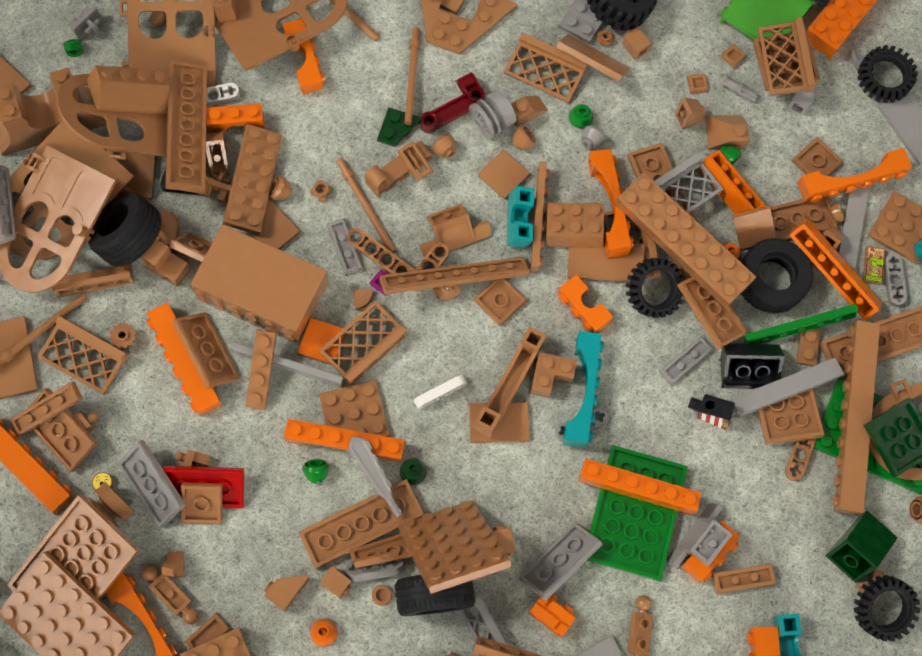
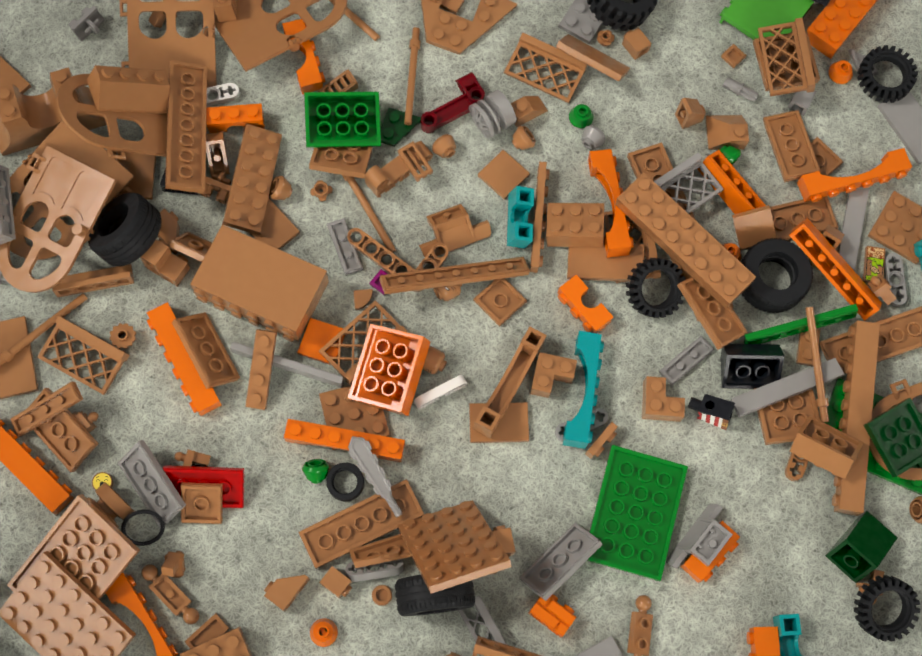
(73, 44): green tile -> none
(144, 512): none -> black tyre
(341, 79): none -> medium nougat slope
(341, 160): none -> medium nougat plate
(342, 119): none -> green slope
(345, 467): none -> black tyre
(389, 369): none -> orange slope
(410, 474): dark green cone -> none
(434, 361): none -> medium nougat head
(597, 447): none -> medium nougat plate
(639, 487): orange brick -> none
(656, 404): none -> medium nougat brick
(697, 83): medium nougat tile -> none
(743, 578): medium nougat plate -> none
(791, 145): none -> medium nougat tile
(822, 401): none -> medium nougat bar
(826, 447): none -> medium nougat slope
(837, 213): medium nougat tile -> none
(840, 72): none -> orange cone
(882, 288): none -> medium nougat piece

